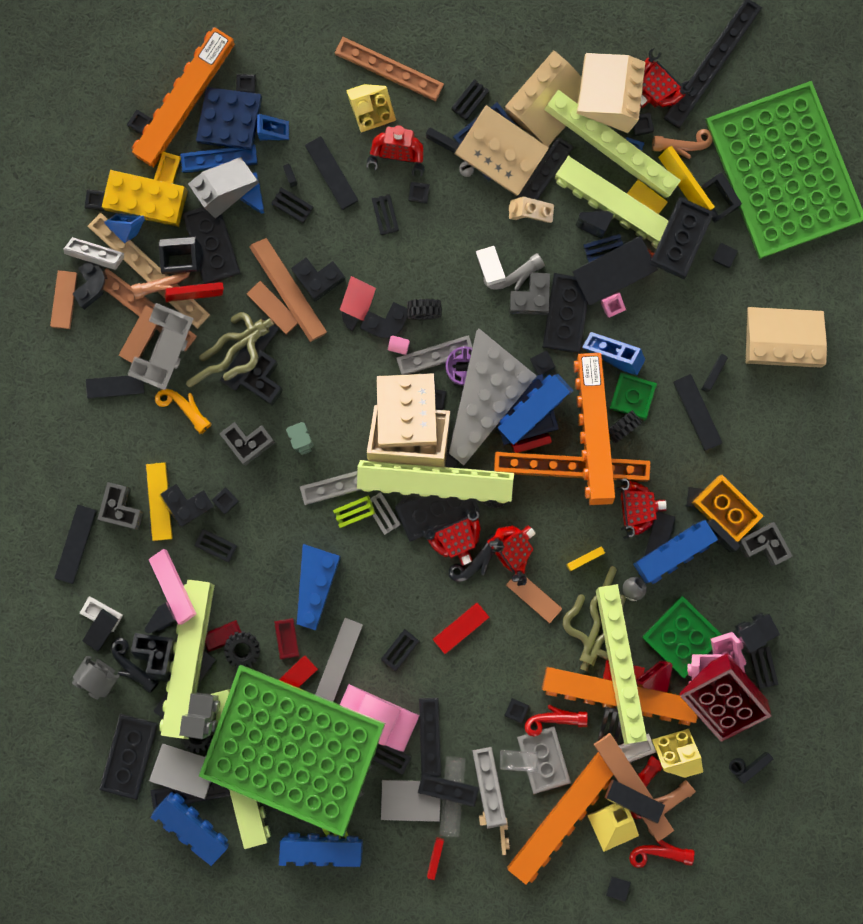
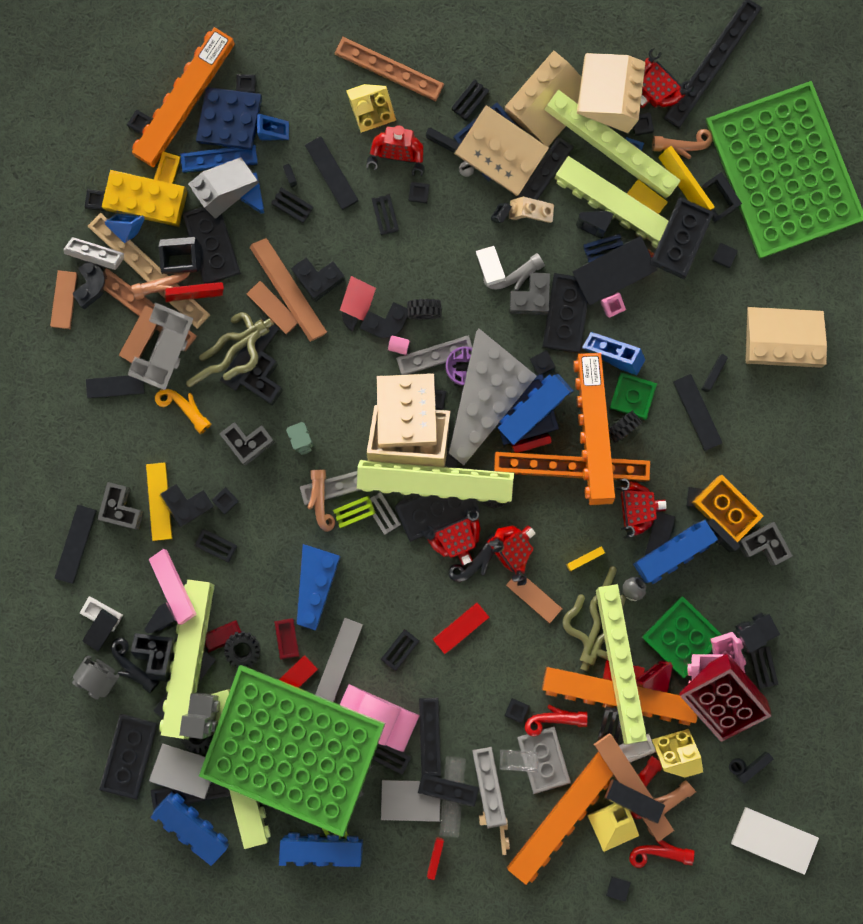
(317, 500): none -> nougat plant
(501, 212): none -> black tile
(774, 840): none -> white tile

